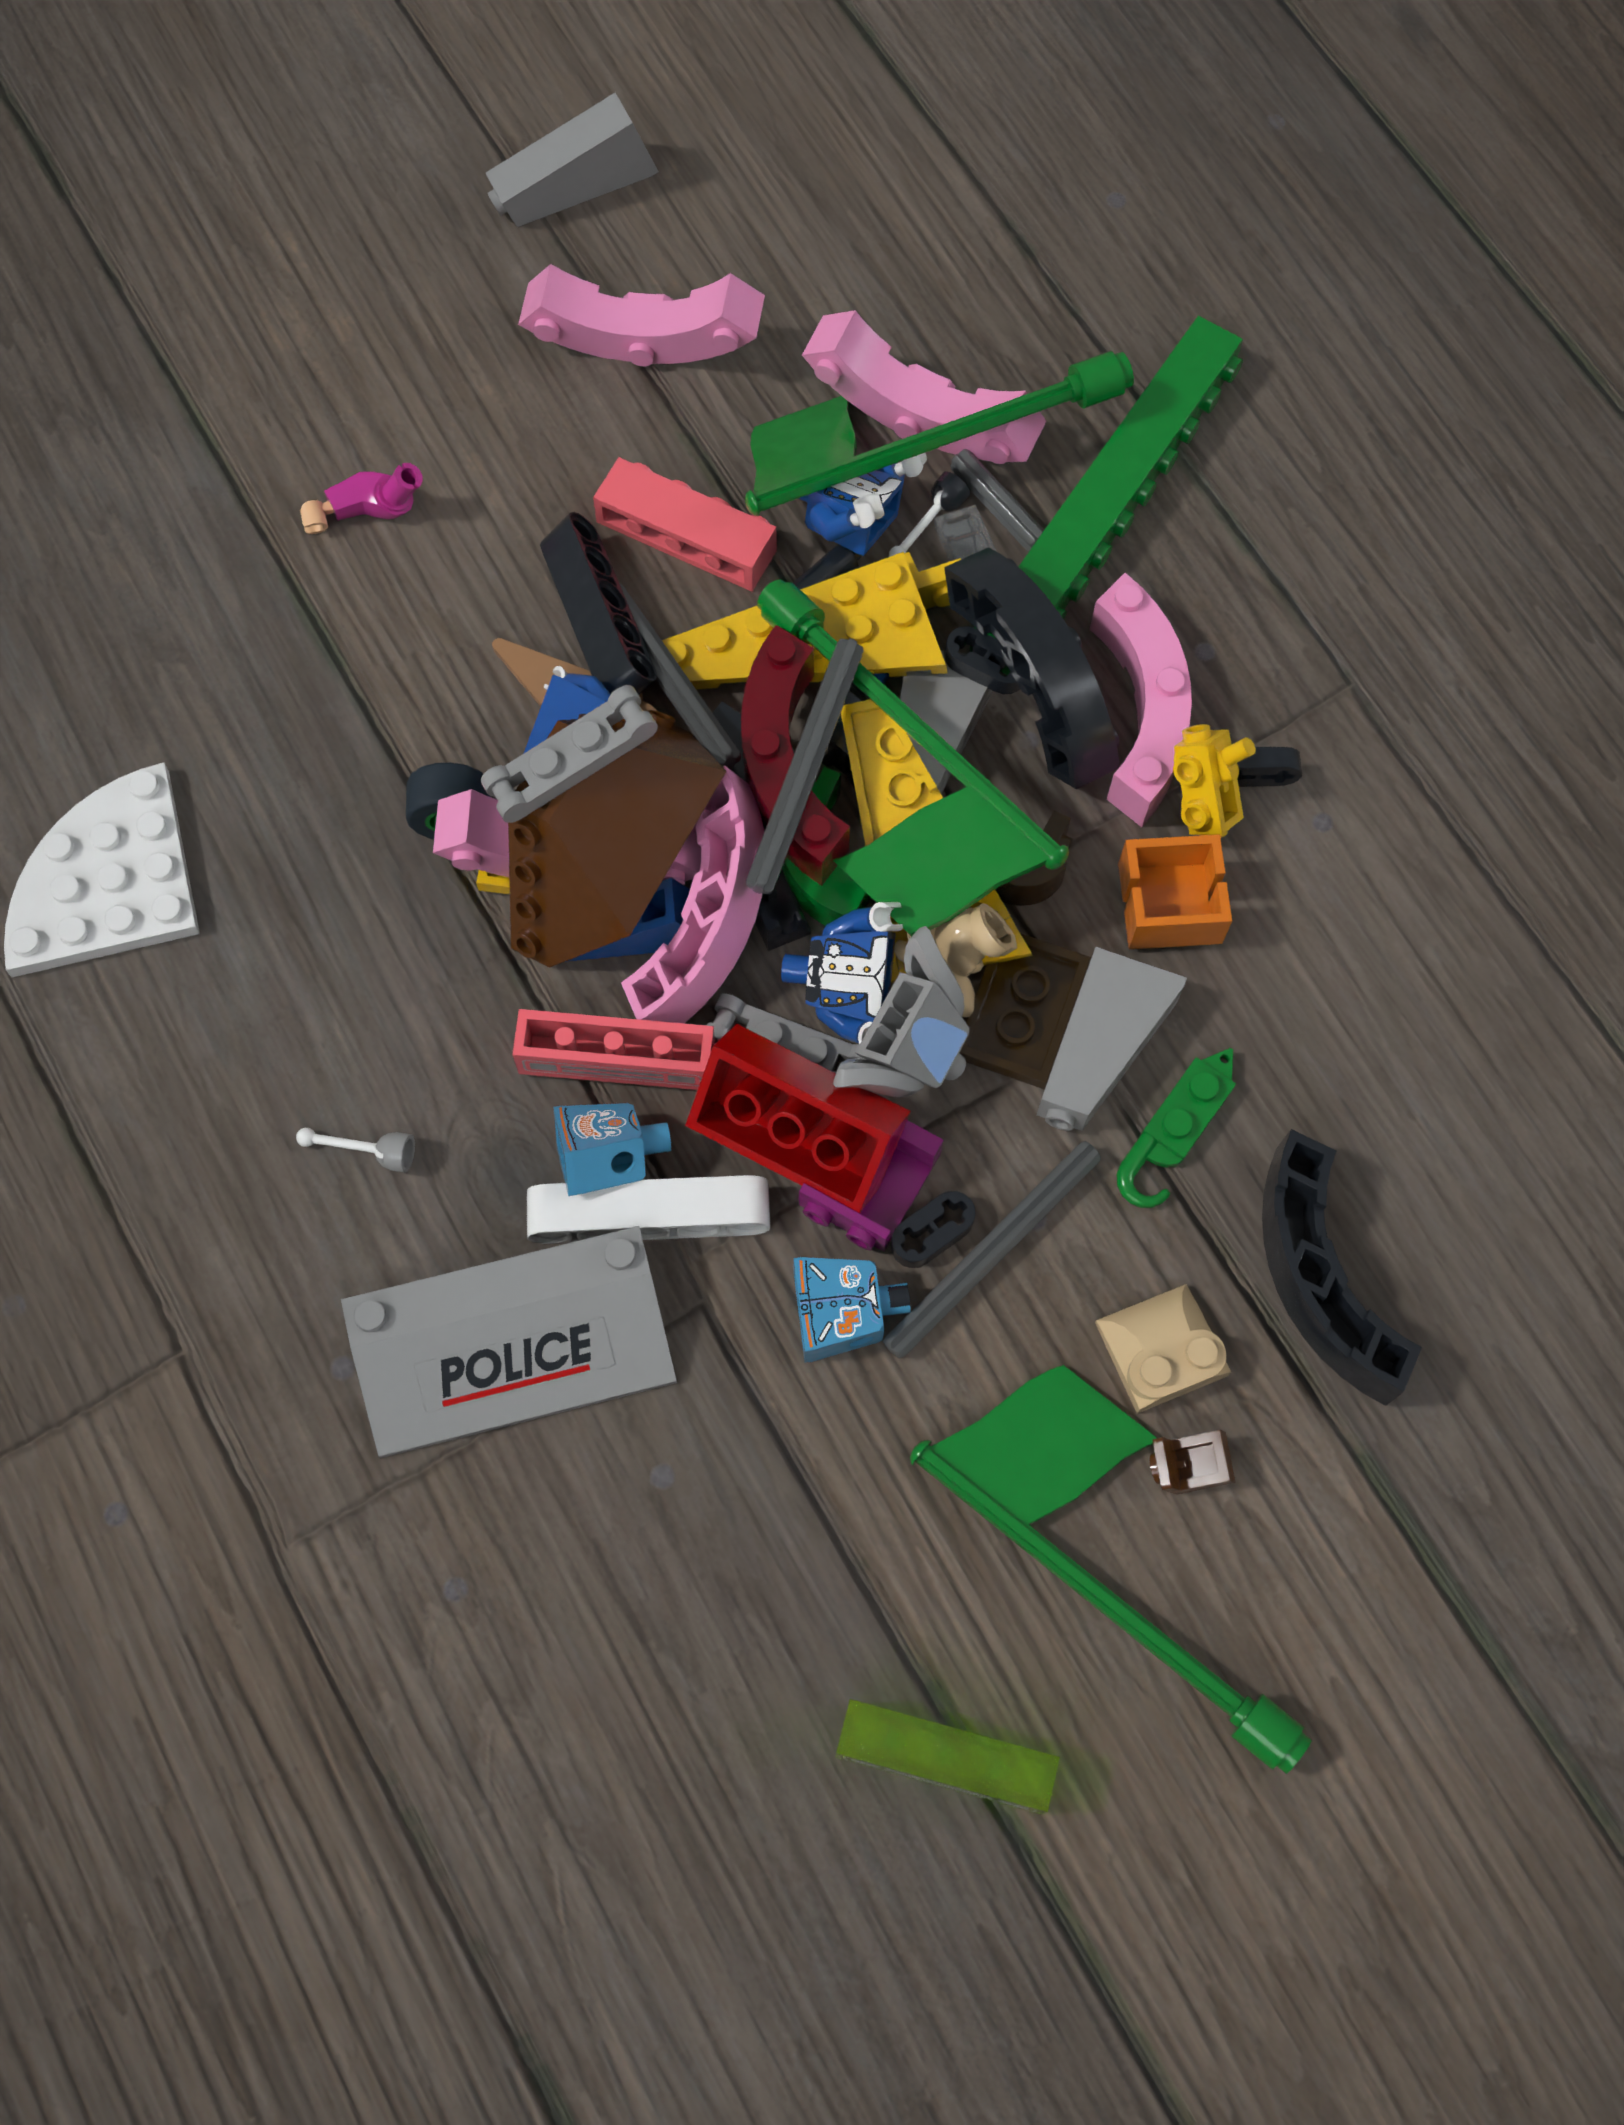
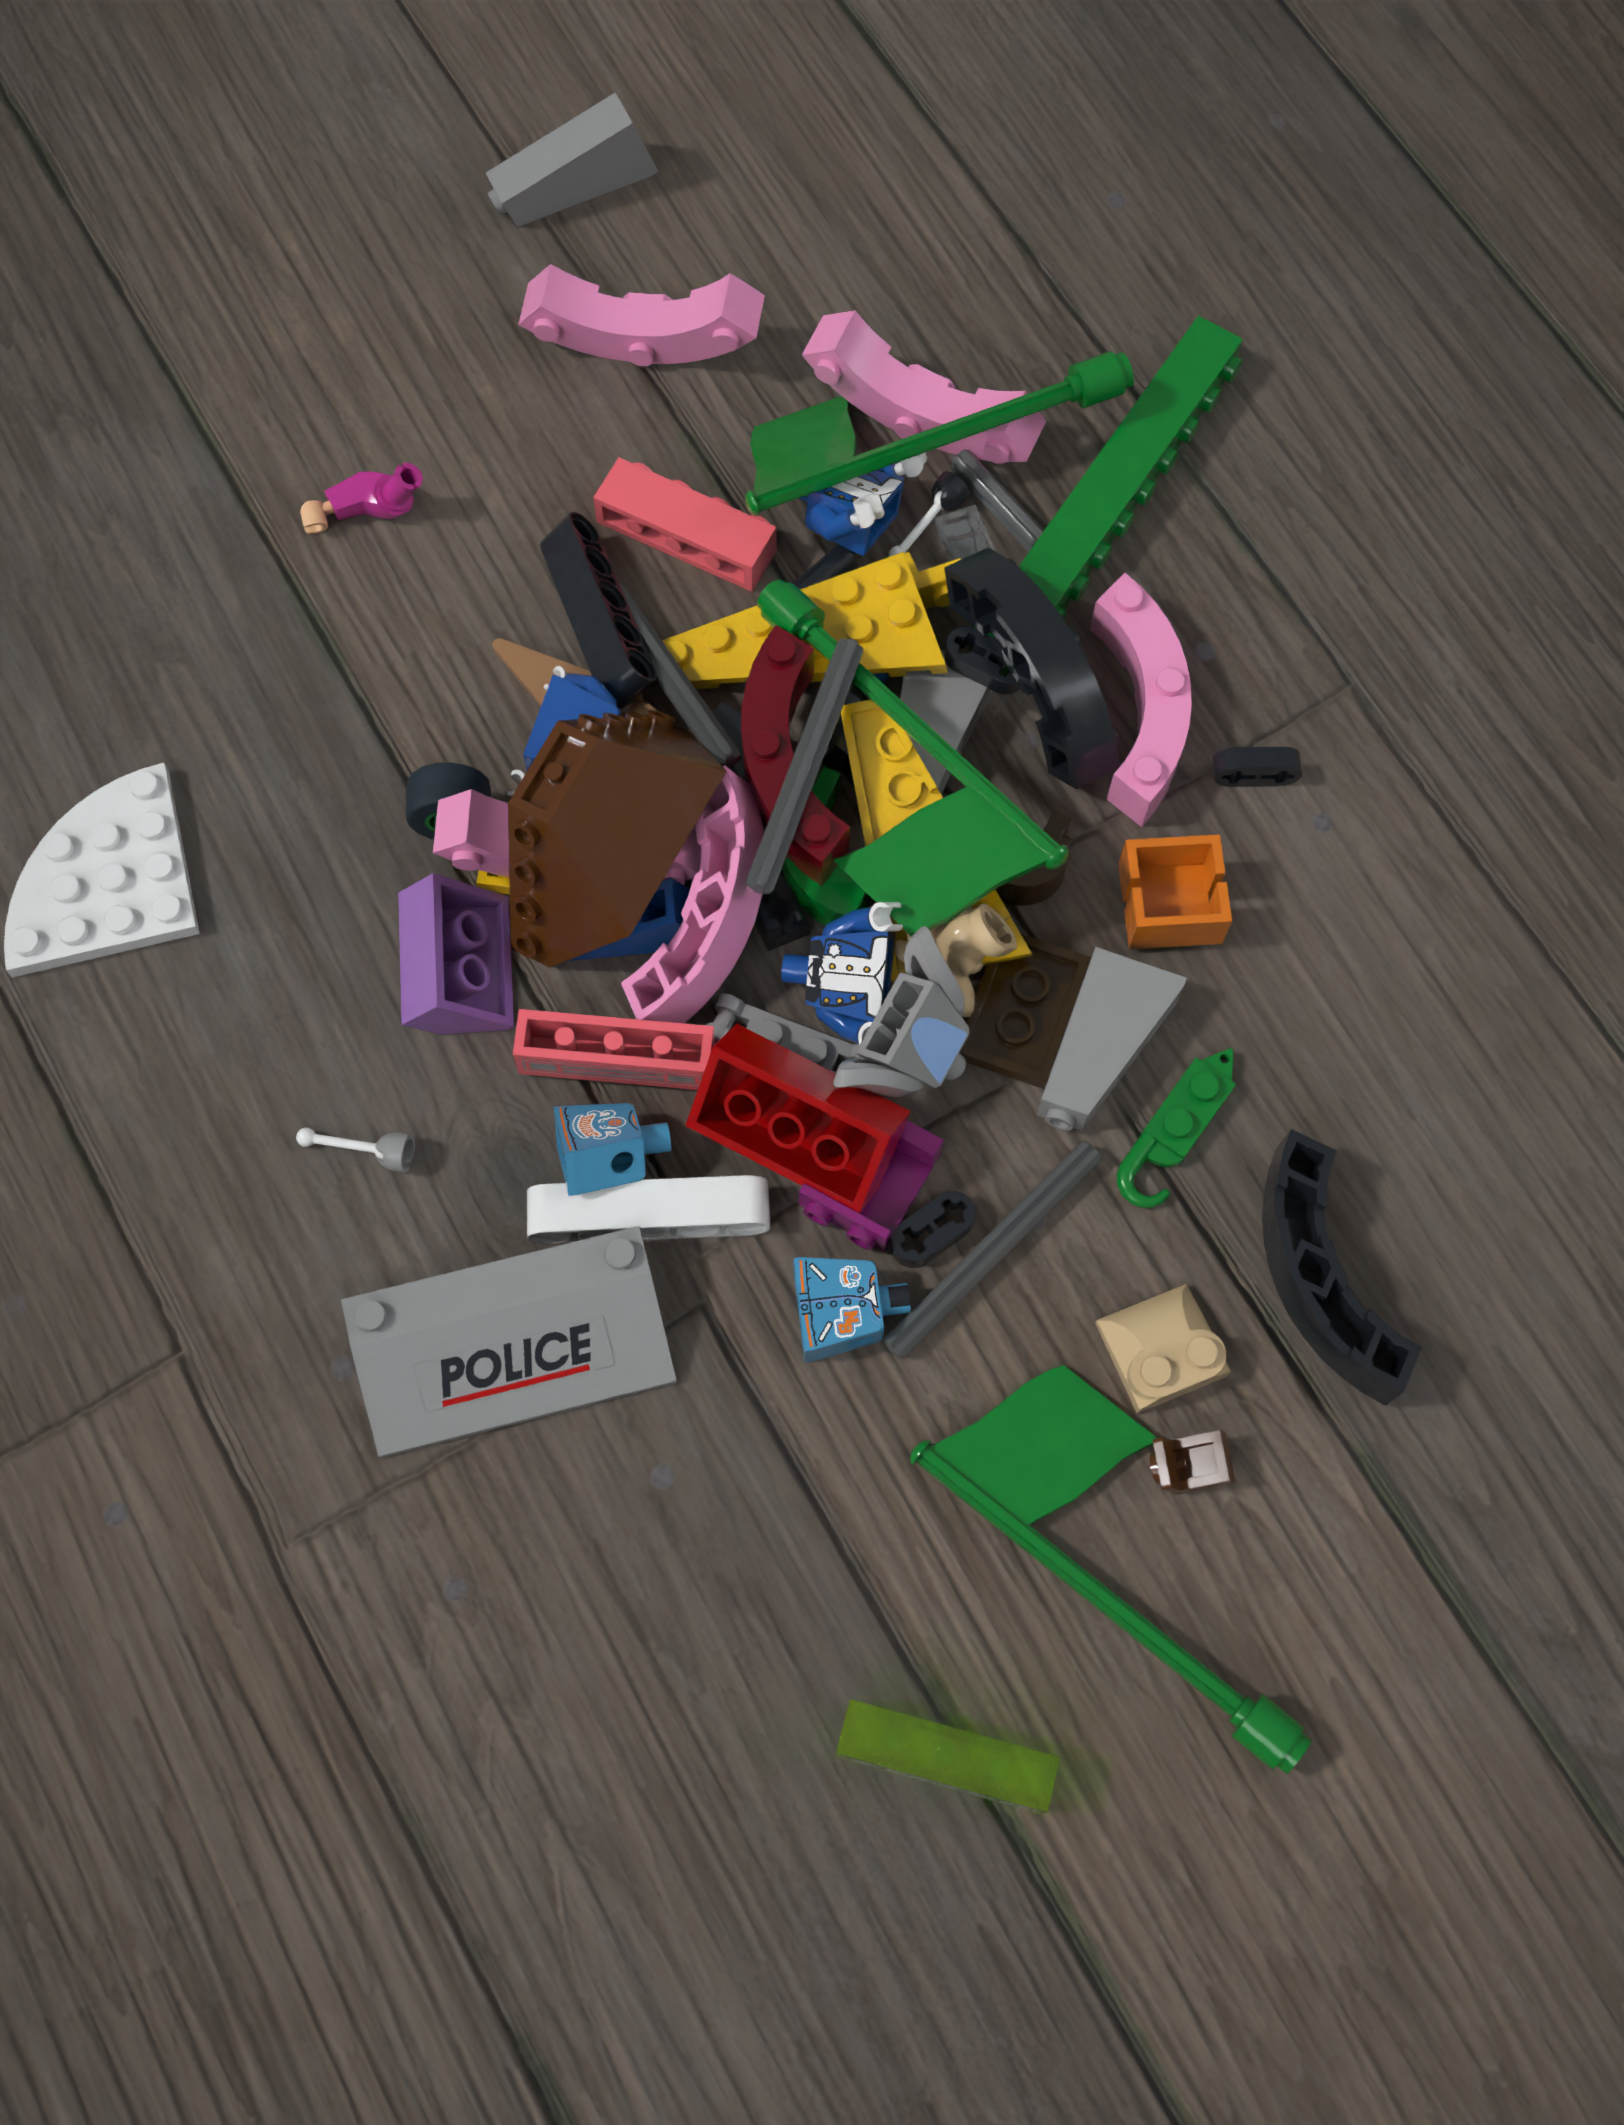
(454, 957): none -> medium lavender slope
(570, 755): light grey plate -> none
(1208, 779): yellow brick -> none

